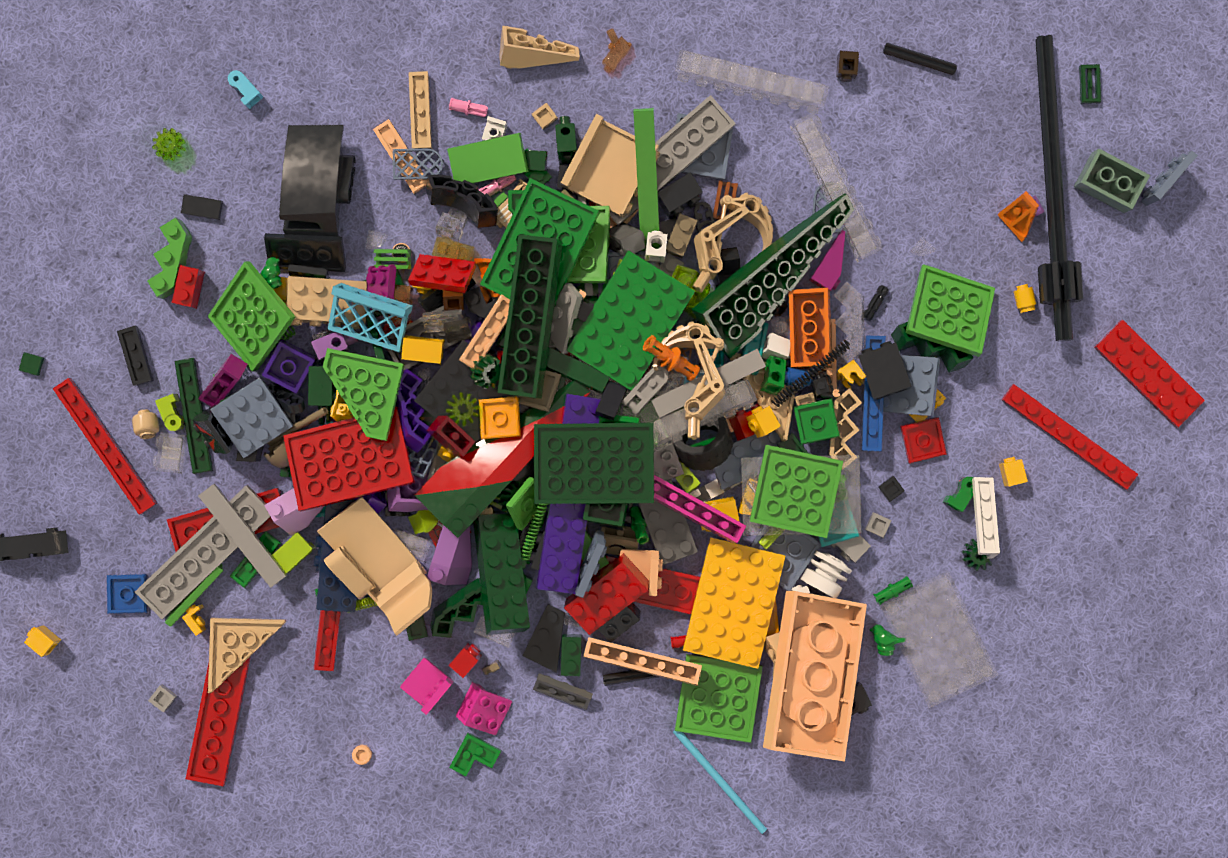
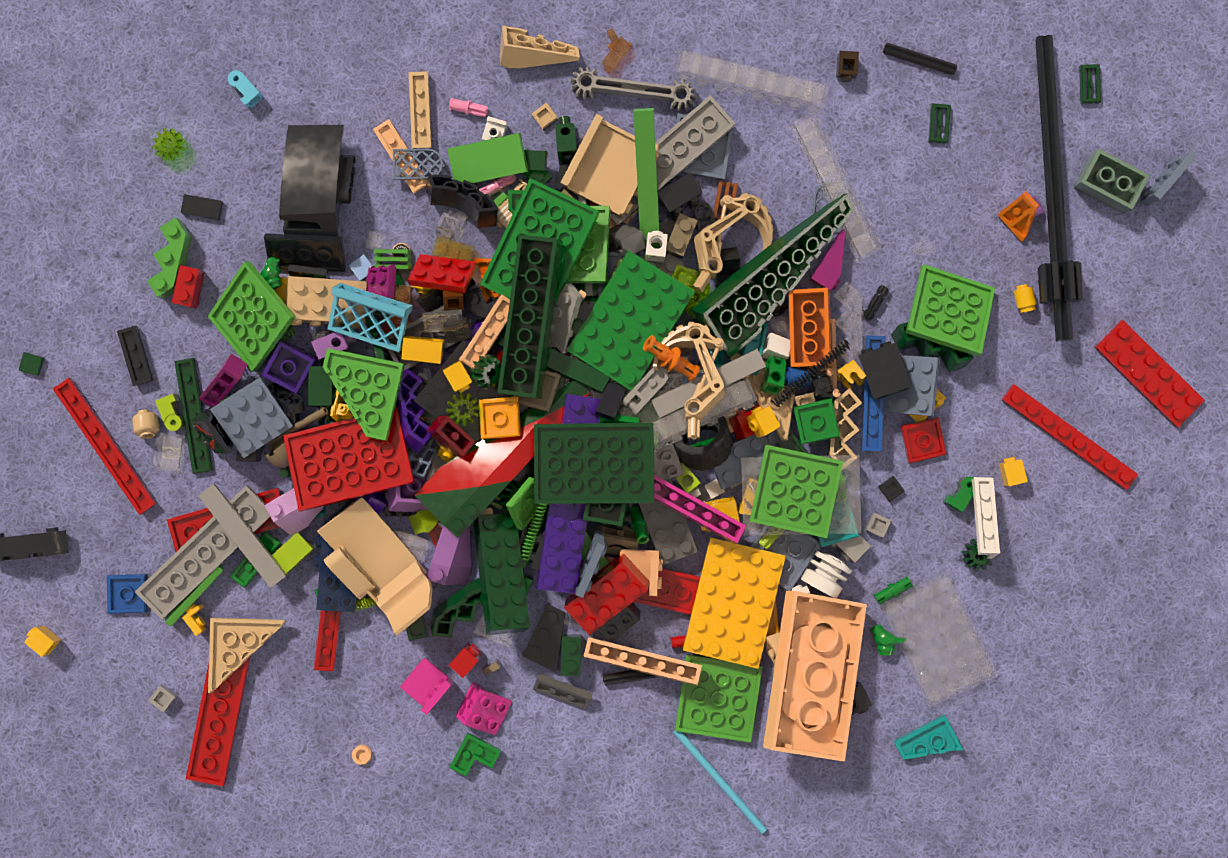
(360, 267): none -> light blue tile
(457, 377): none -> yellow brick
(633, 89): none -> light grey arm
(928, 739): none -> teal wing
(939, 119): none -> dark green tile

